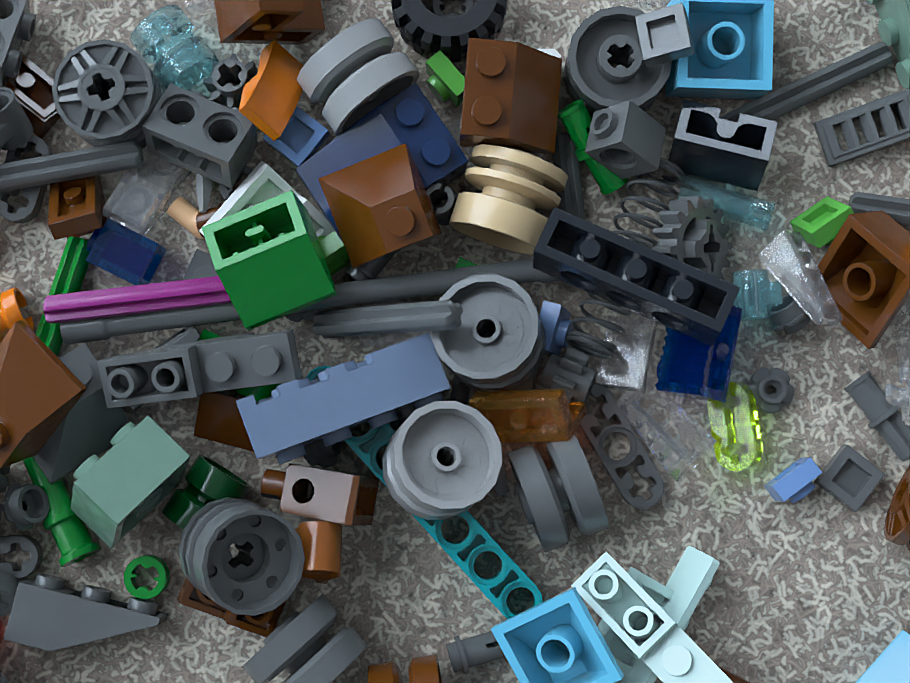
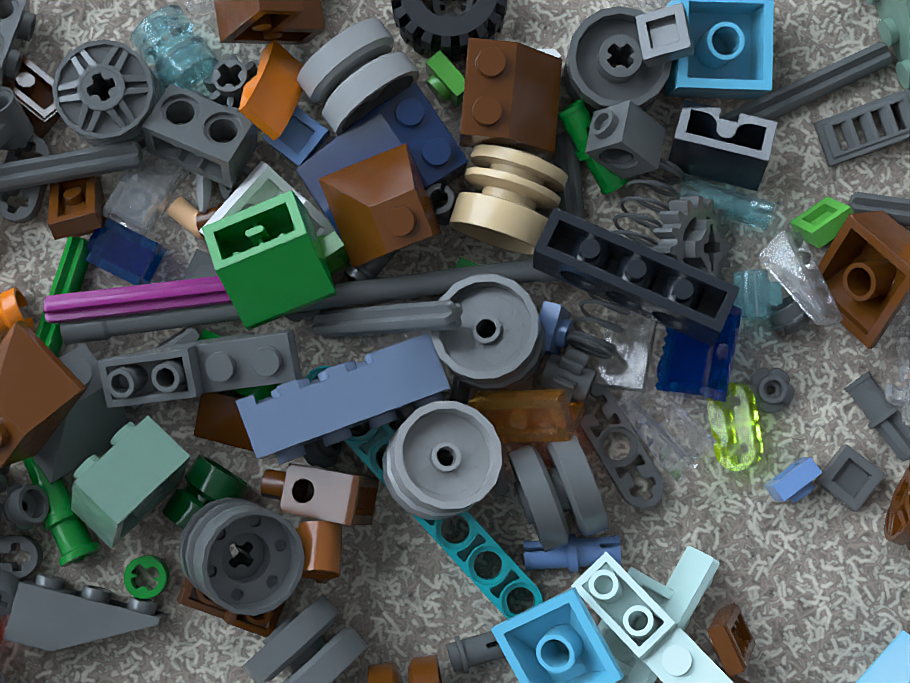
(577, 553): none -> medium blue pin
(731, 639): none -> reddish brown plate

